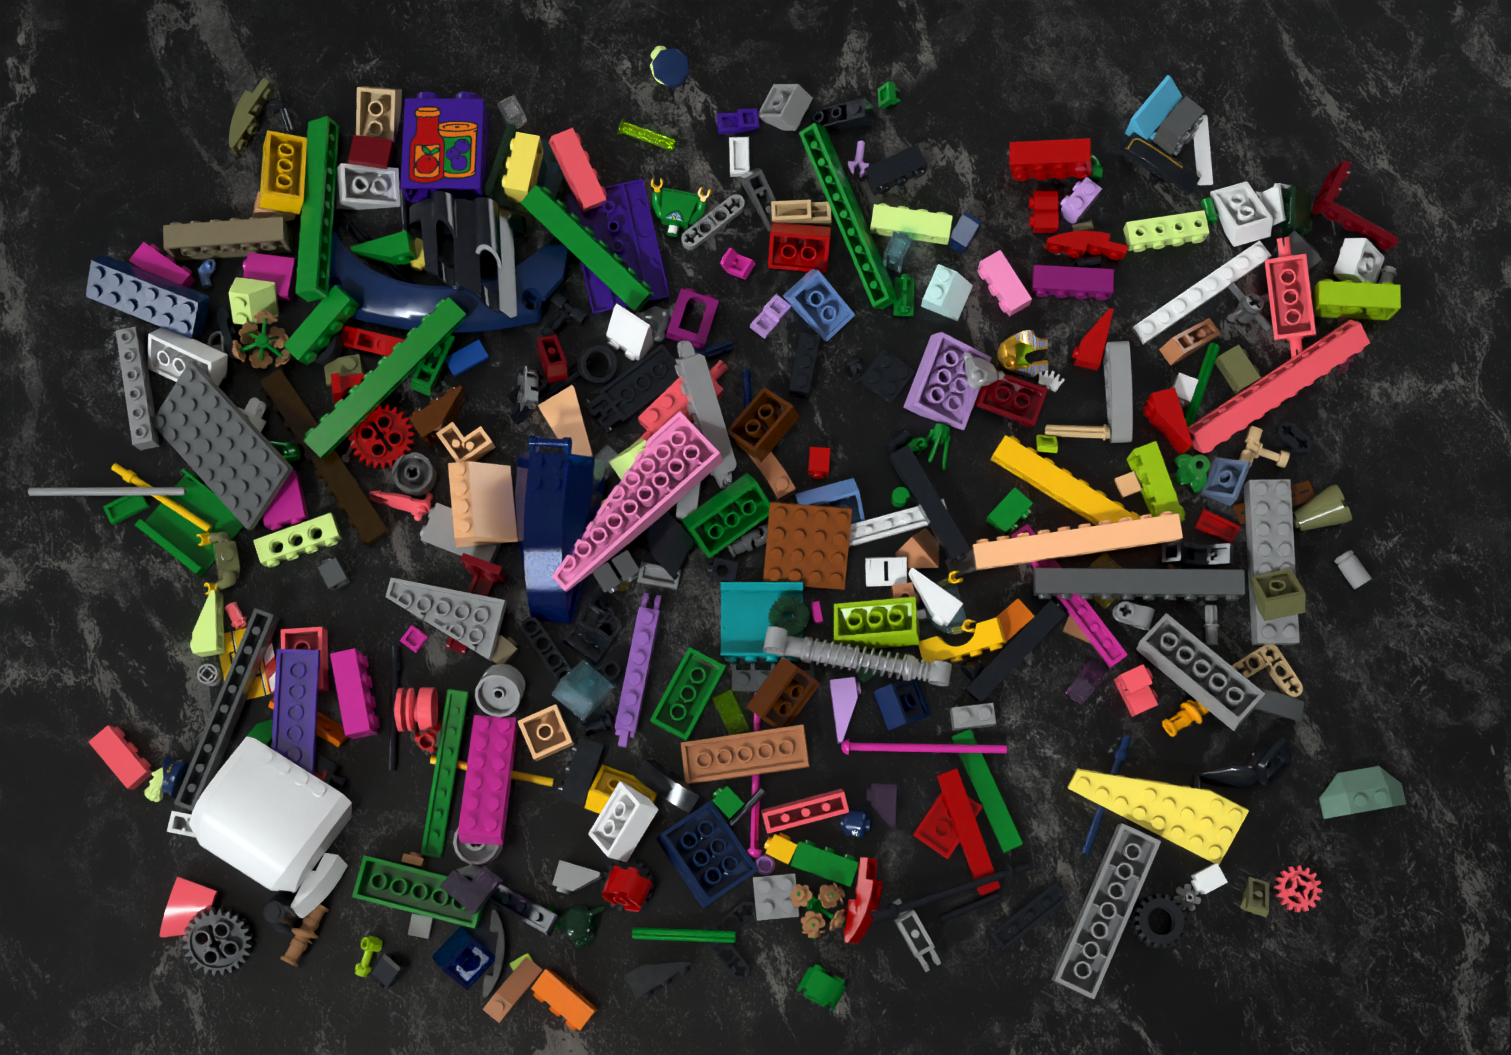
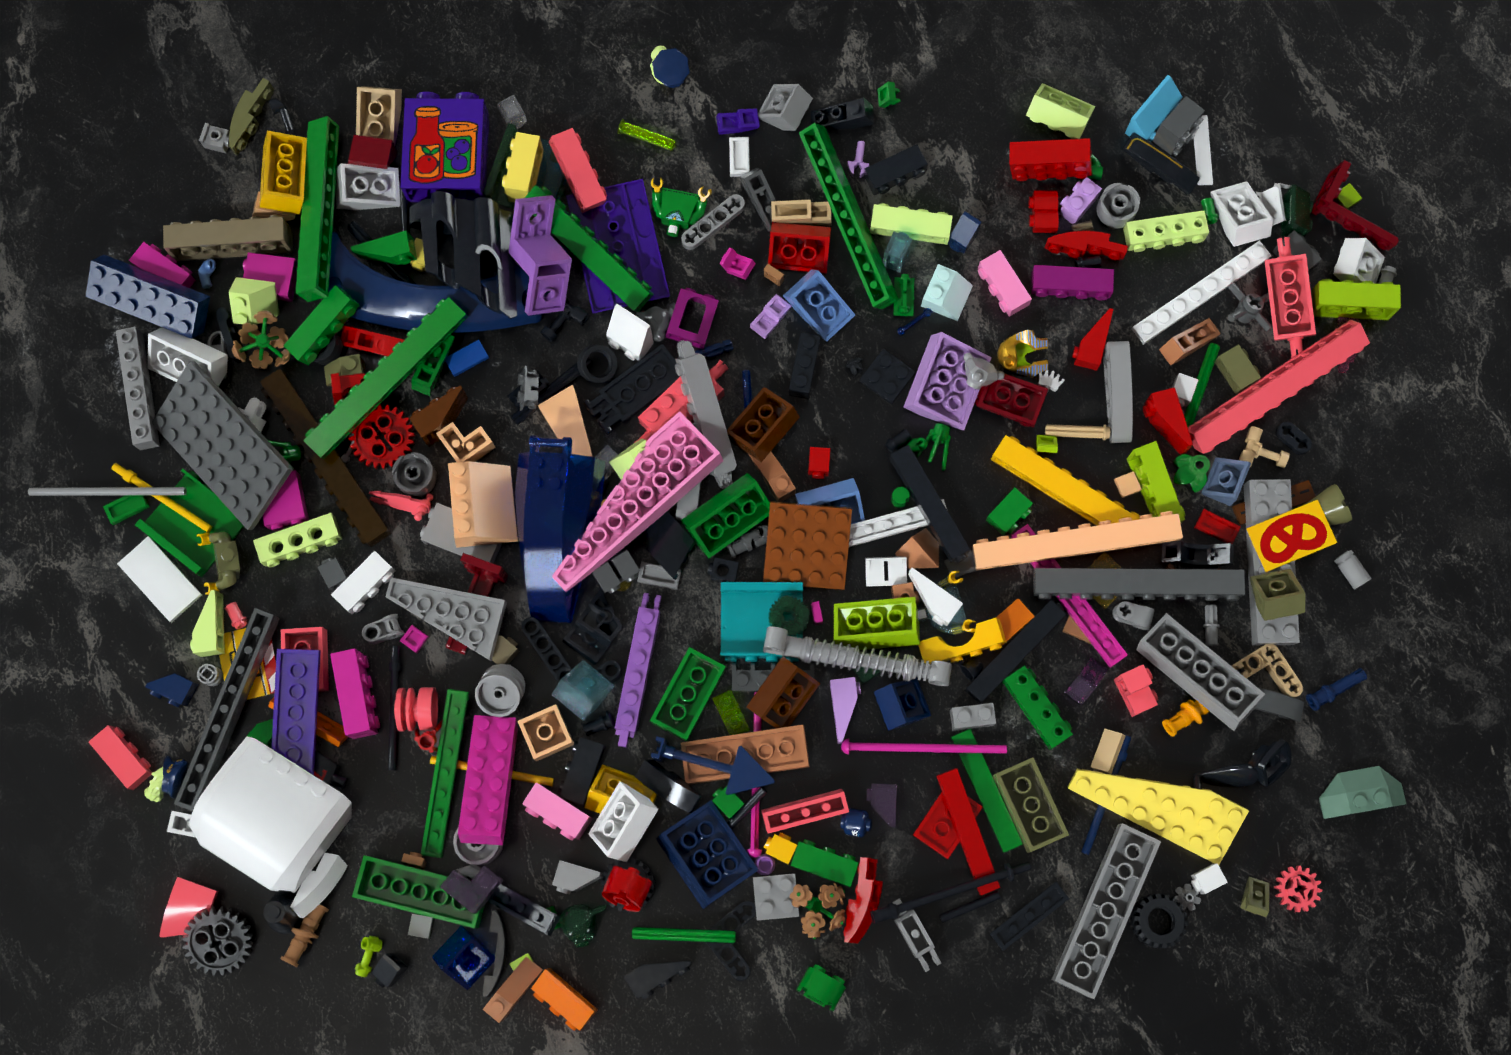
(159, 579): none -> white tile
(175, 688): none -> dark blue slope
(209, 140): none -> light grey brick
(363, 583): none -> white brick
(384, 629): none -> light grey piece
(539, 255): none -> medium lavender bracket
(552, 358): dark red brick -> none
(556, 812): none -> bright pink brick
(744, 773): none -> dark blue piece
(773, 275): none -> medium nougat tile
(927, 312): none -> clear blue hinge
(1030, 805): none -> olive brick
(1037, 708): none -> green brick
(1060, 111): none -> yellowish green slope
(1107, 751): none -> tan tile
(1109, 202): none -> light grey brick
(1291, 535): none -> sticker
(1329, 693): none -> dark blue pin
(1348, 197): none -> lime tile

